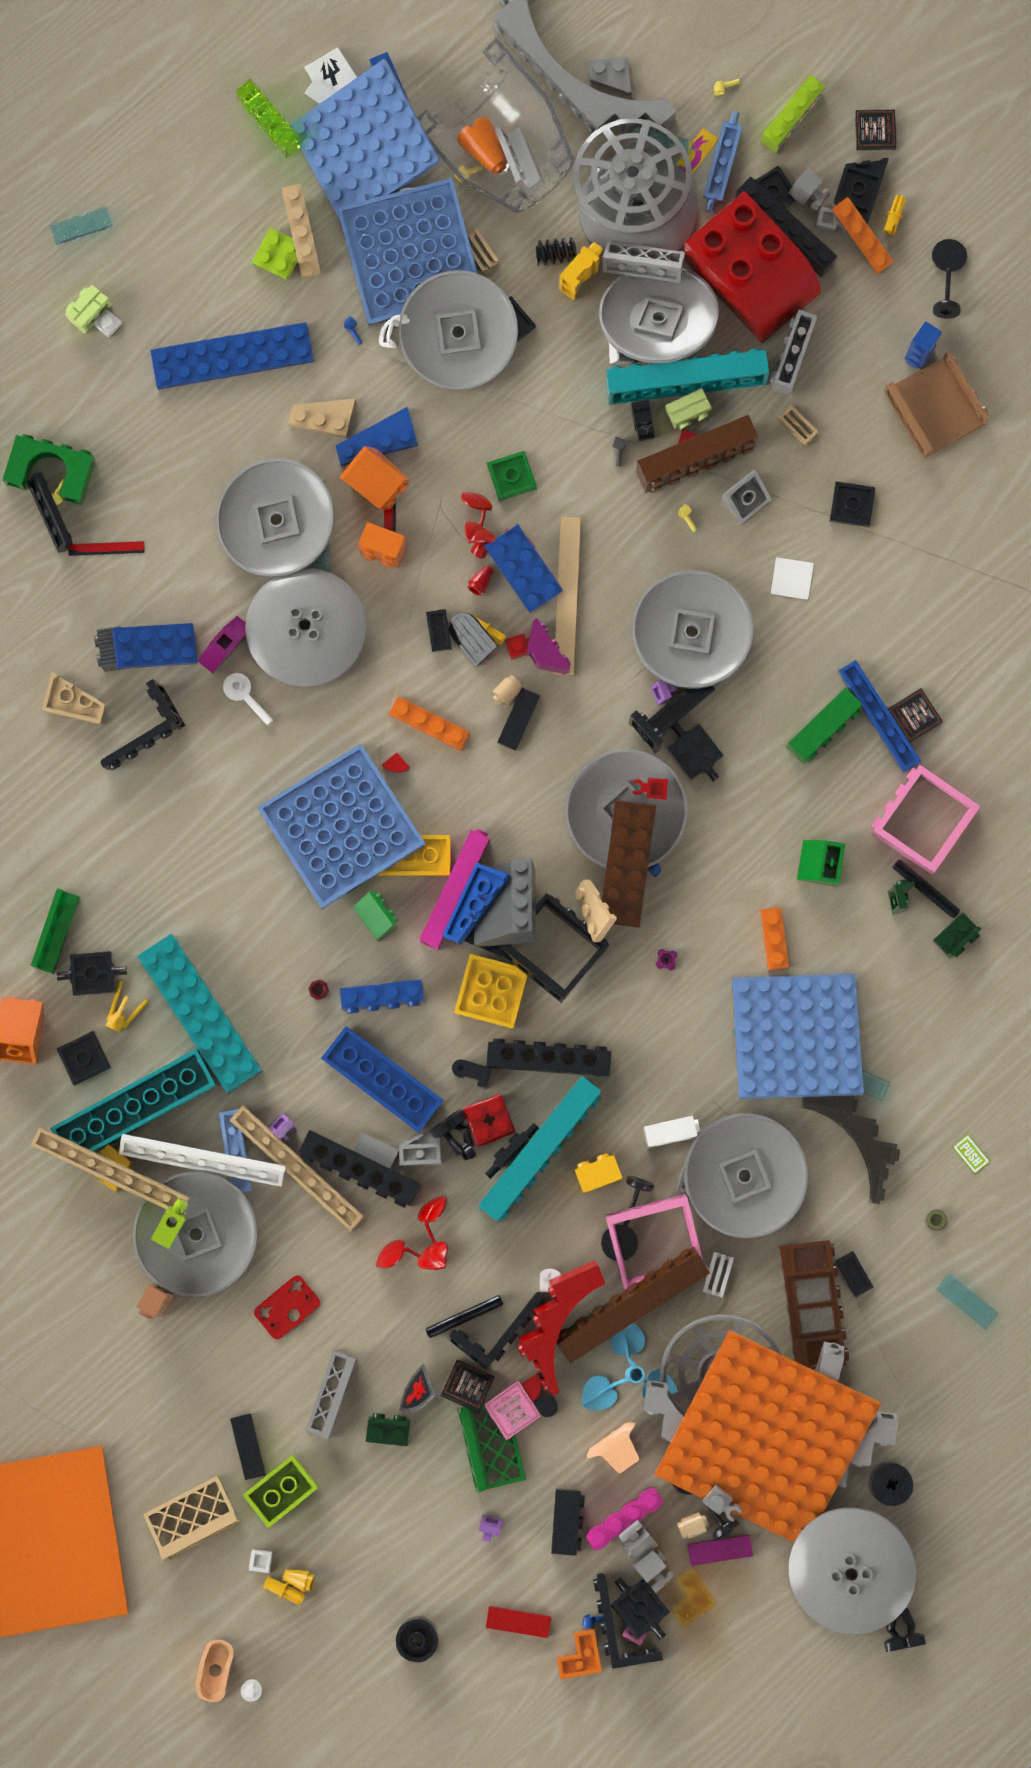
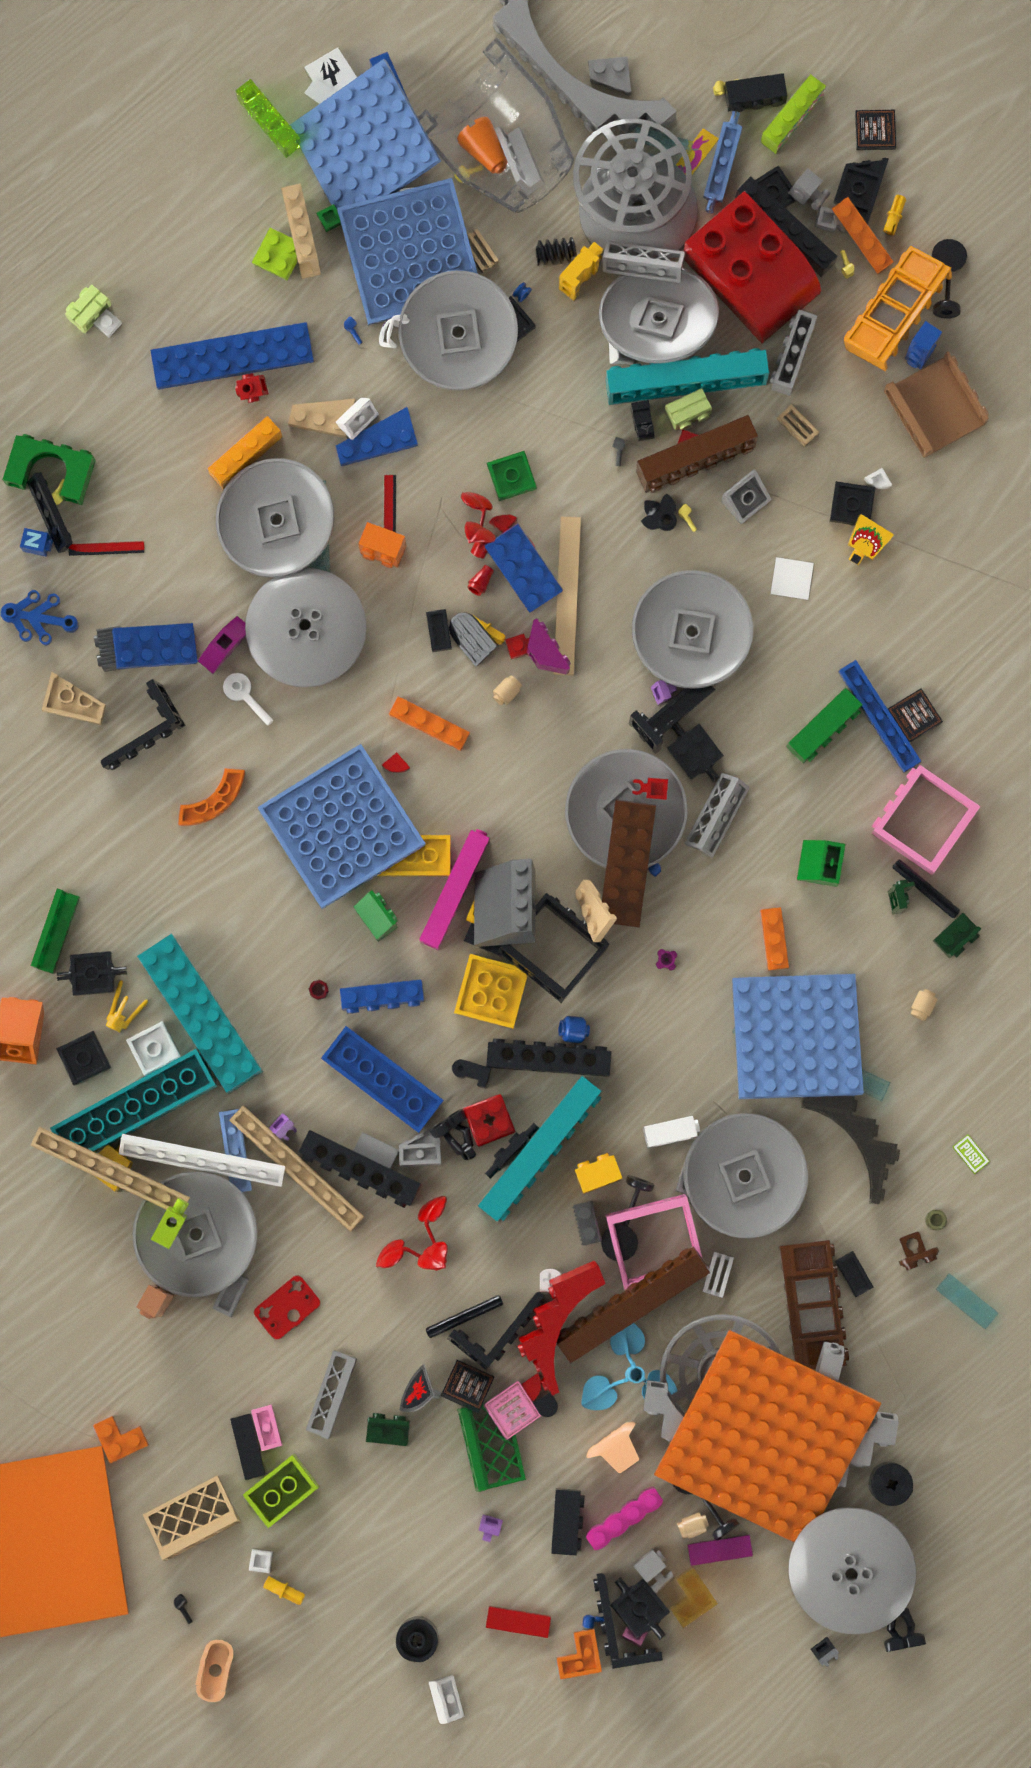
(36, 542): none -> blue brick
(36, 616): none -> blue plant
(81, 226): clear light blue tile -> none
(117, 1445): none -> orange plate
(153, 1048): none -> white tile
(179, 1603): none -> black hand
(216, 803): none -> orange tile
(229, 1297): none -> light grey tile
(245, 451): none -> light orange brick
(251, 387): none -> red brick
(251, 1690): white tile -> none
(266, 1427): none -> bright pink plate
(300, 1579): yellow cone -> none
(329, 218): none -> green plate
(357, 417): none -> white slope
(375, 478): orange slope -> none
(446, 1699): none -> white slope
(474, 901): blue wing -> none
(503, 521): none -> red tile
(518, 719): black tile -> none
(522, 292): none -> blue bush
(573, 1029): none -> blue head
(587, 1223): none -> dark grey brick
(637, 1541): light grey brick -> none
(657, 512): none -> black plate
(719, 1501): light grey plate -> none
(720, 815): none -> light grey fence
(755, 92): none -> black brick
(825, 1651): none -> black tile
(848, 270): none -> light yellow hand
(867, 539): none -> yellow torso
(878, 480): none -> white tile
(896, 307): none -> light orange window
(911, 1259): none -> reddish brown bracket
(923, 1004): none -> tan brick

